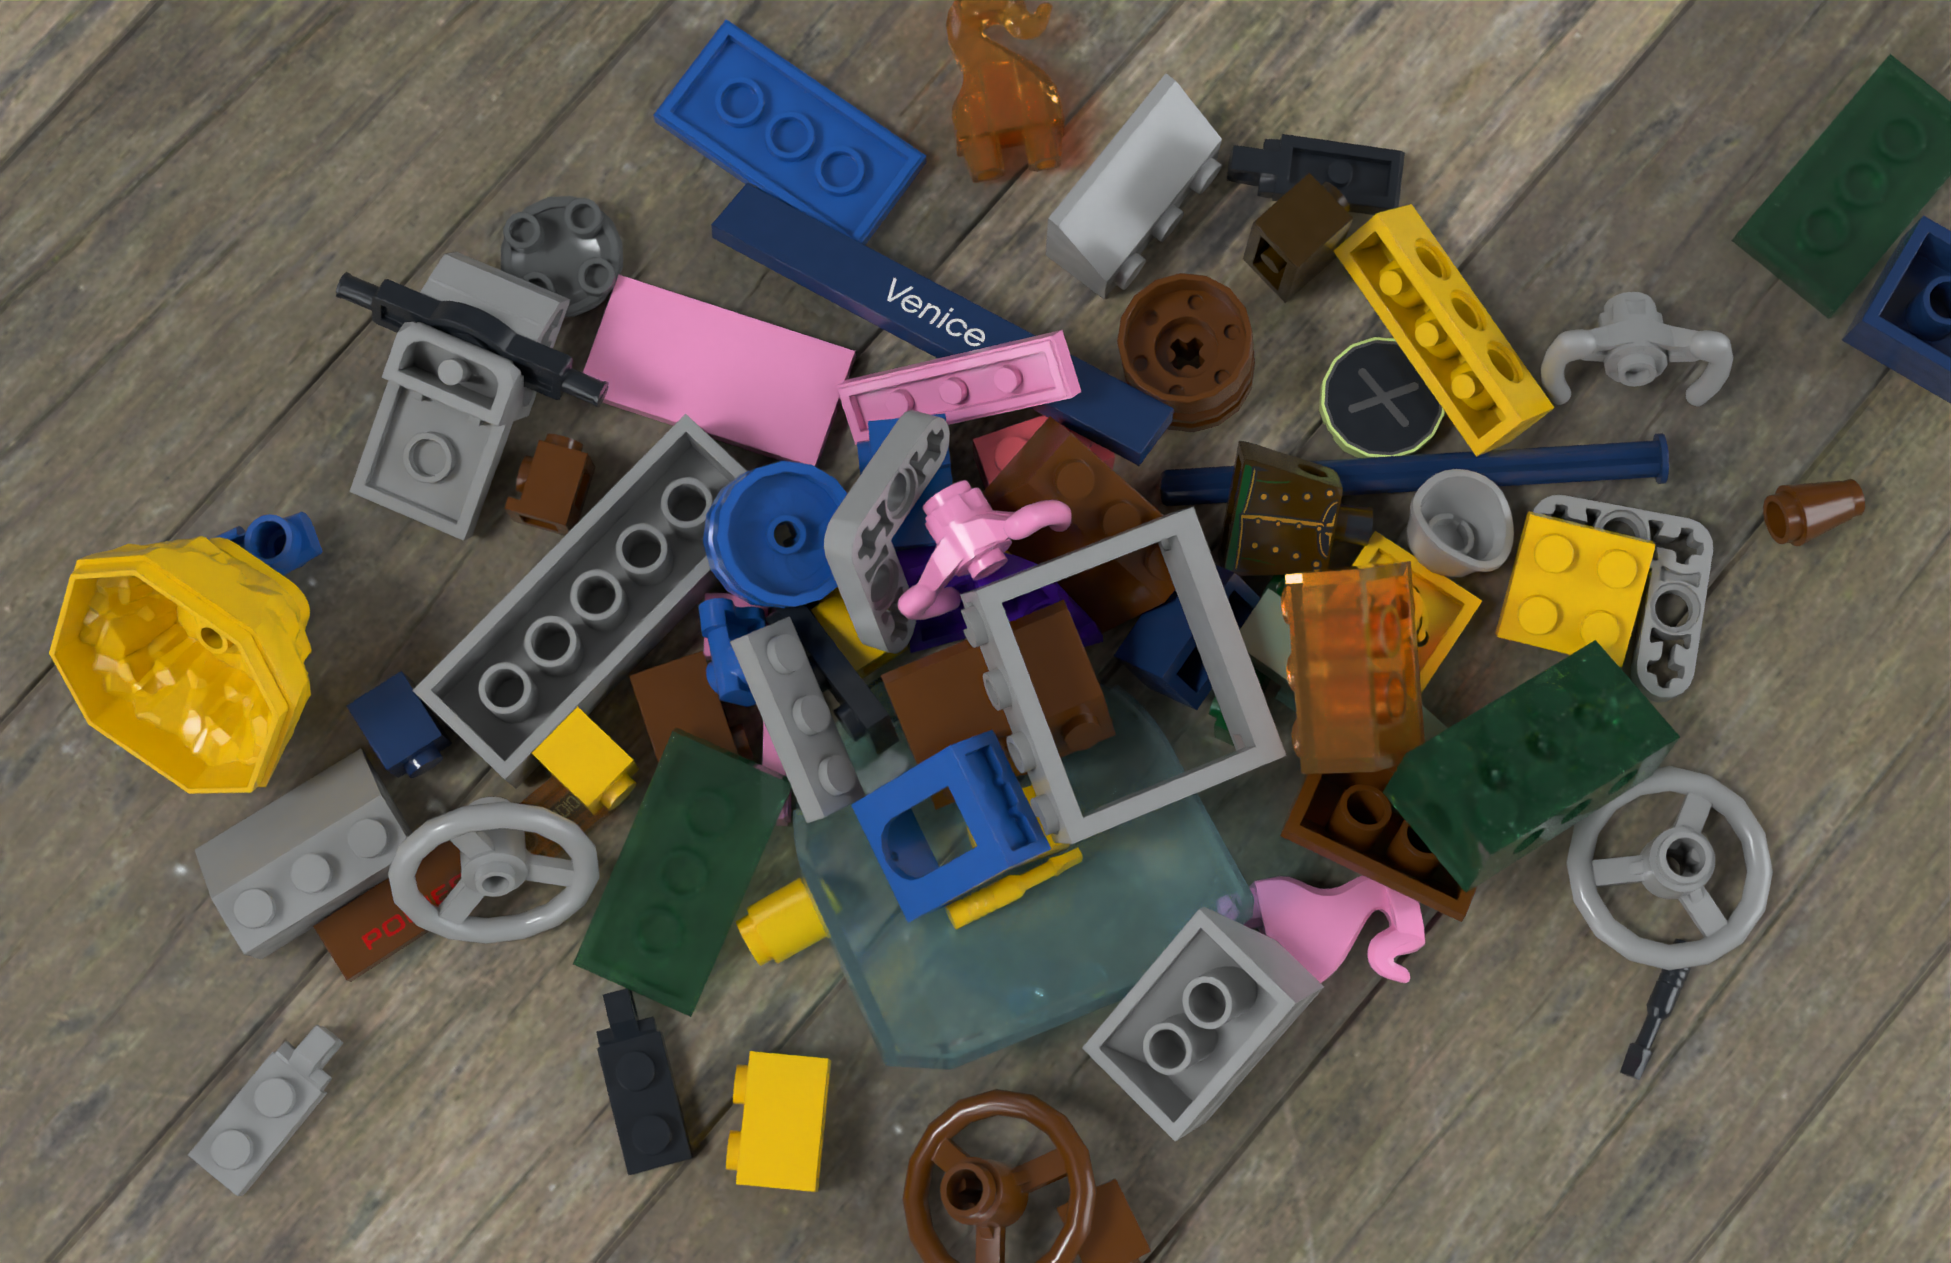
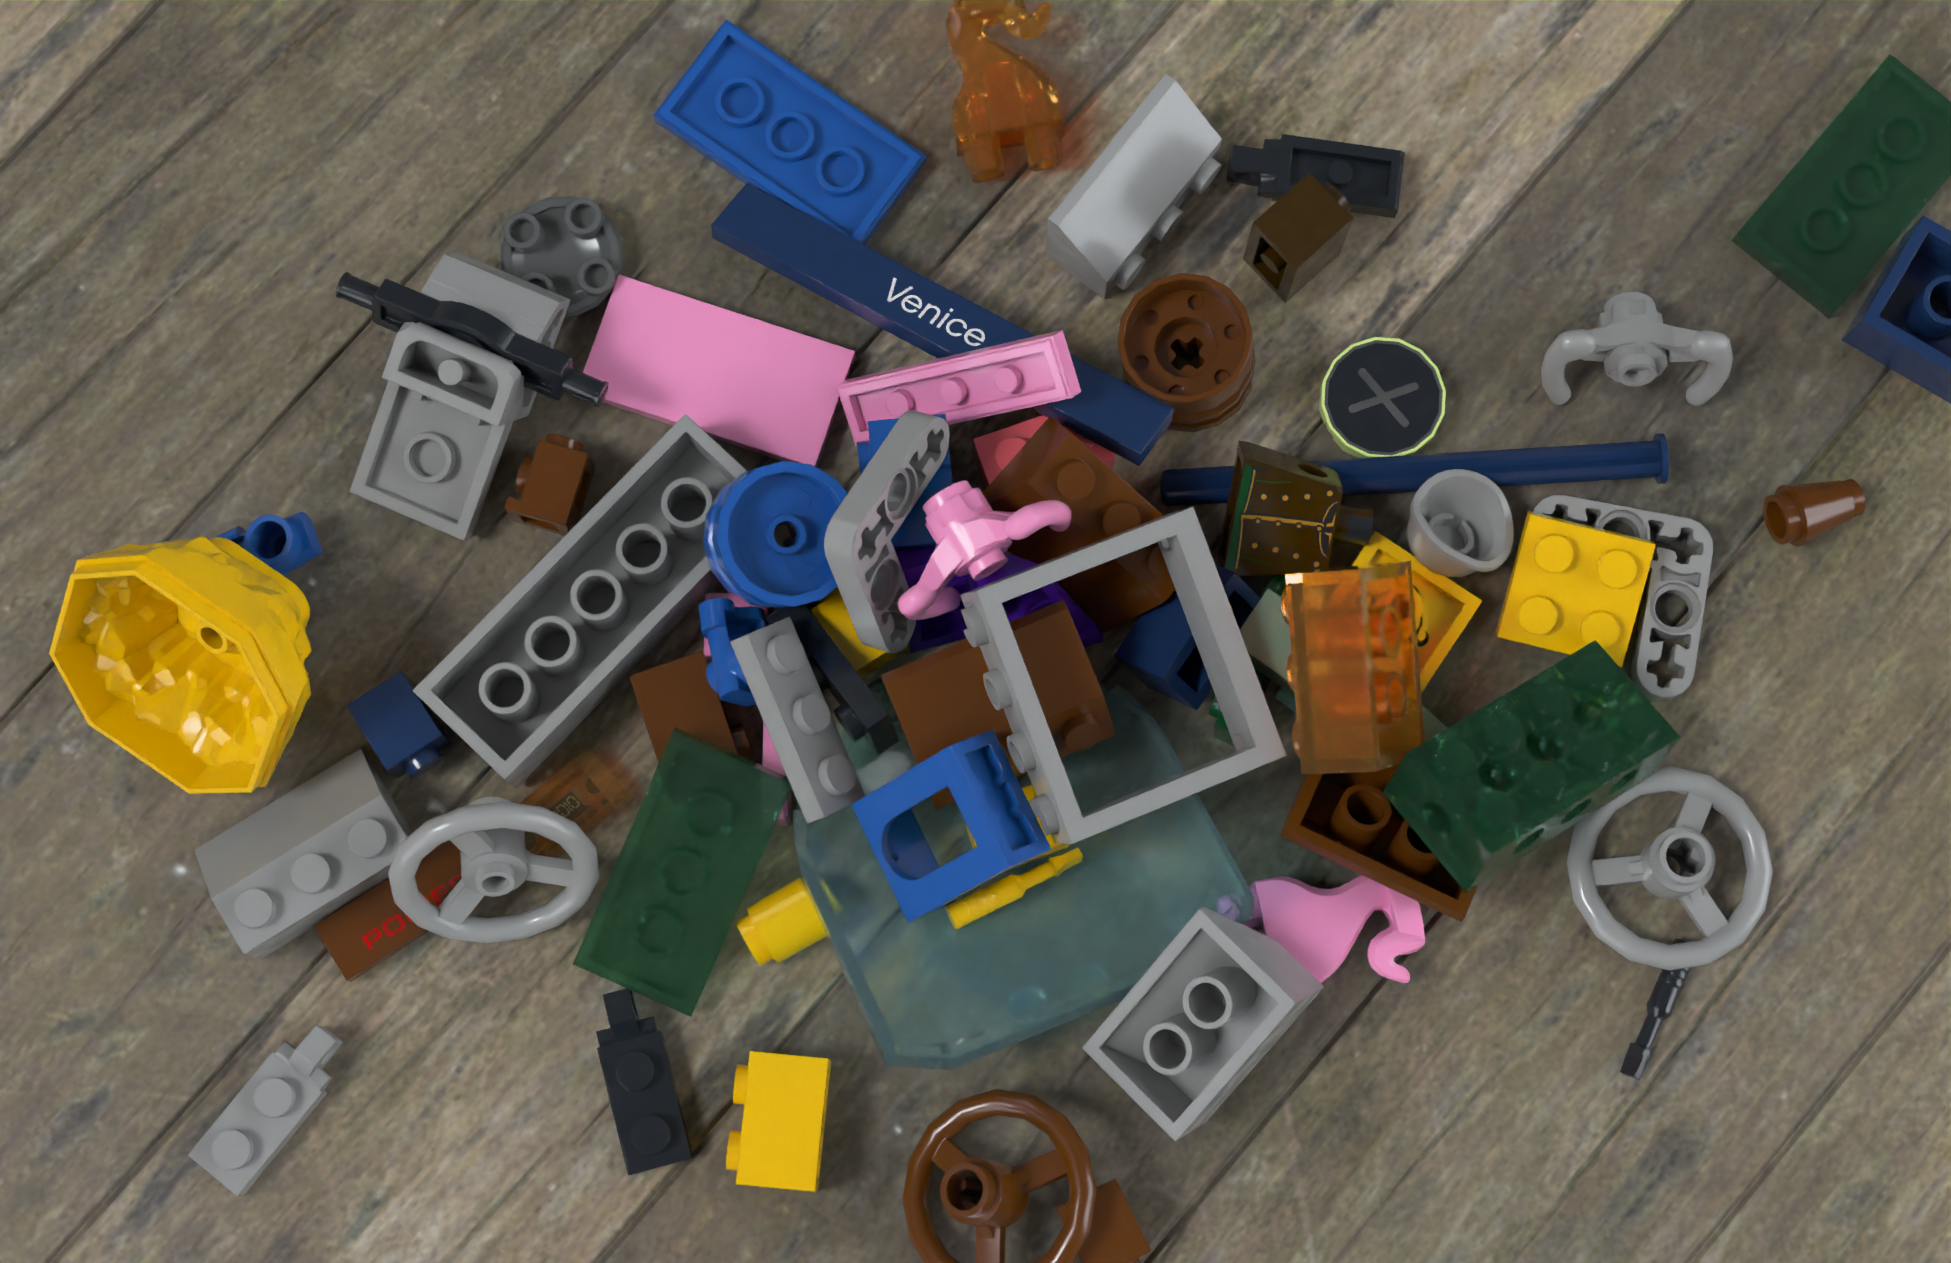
(588, 762): yellow brick -> none
(1443, 329): yellow brick -> none

